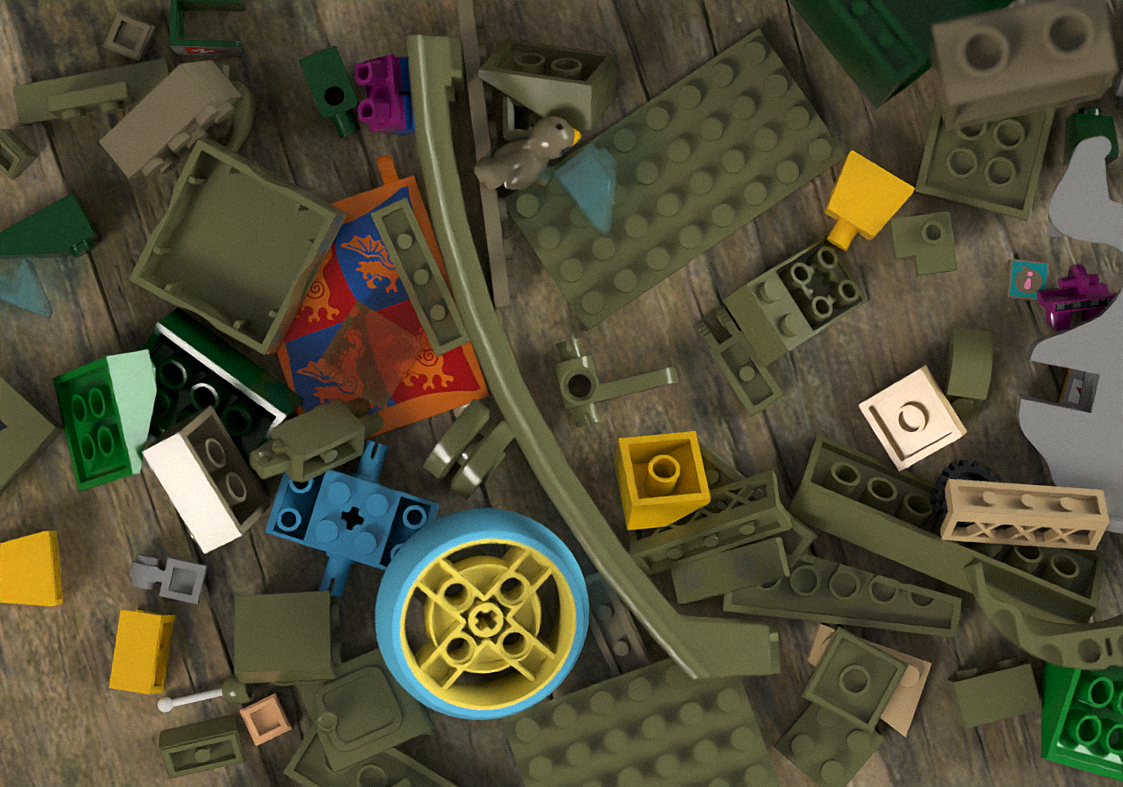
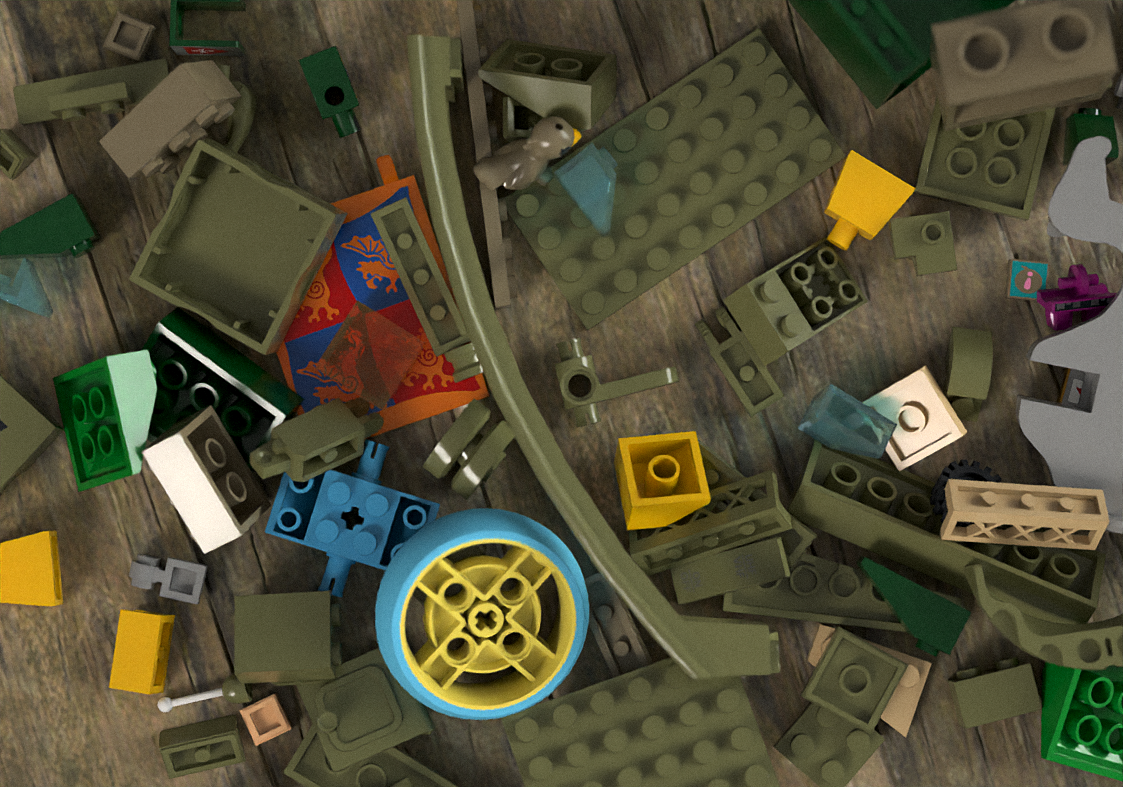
(388, 95): magenta hips -> none
(464, 362): none -> olive wheel
(846, 423): none -> clear light blue slope
(920, 611): none -> dark green slope

